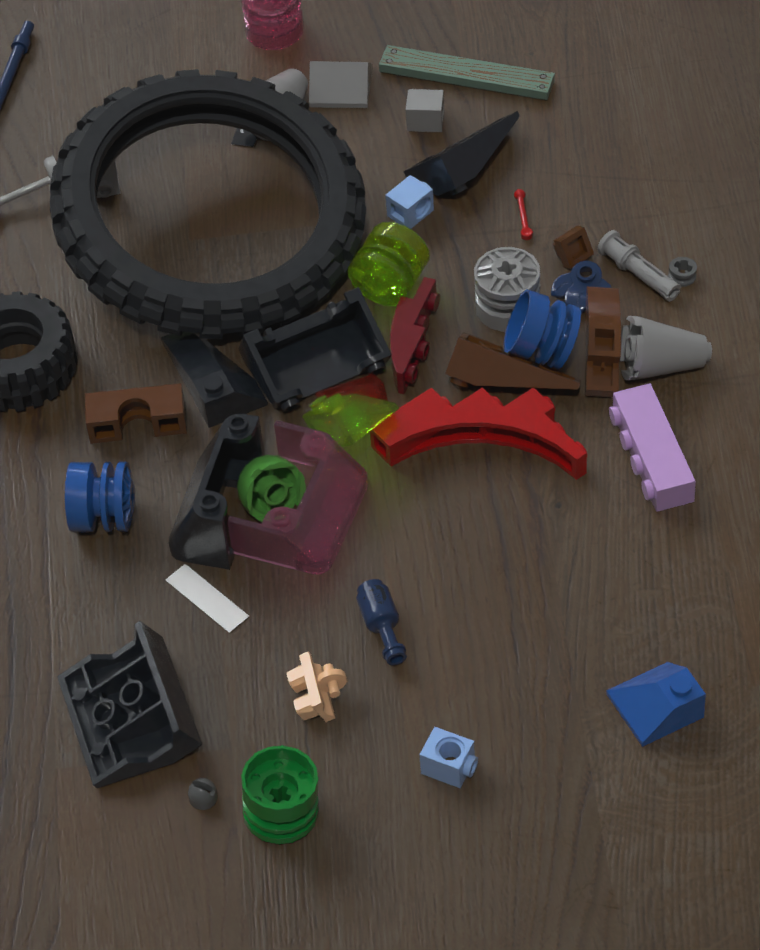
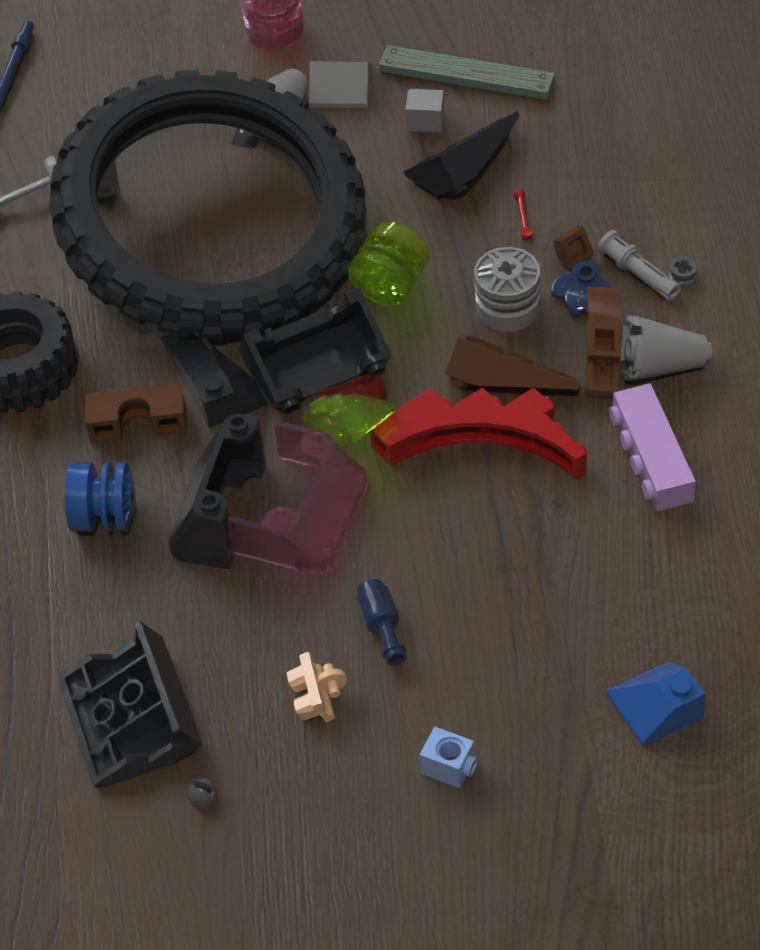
(207, 598): white sticker -> none
(269, 484): bright green cylinder -> none
(280, 794): green wheel -> none
(409, 202): light blue brick -> none
(409, 333): dark red slope -> none
(542, 329): blue wheel -> none

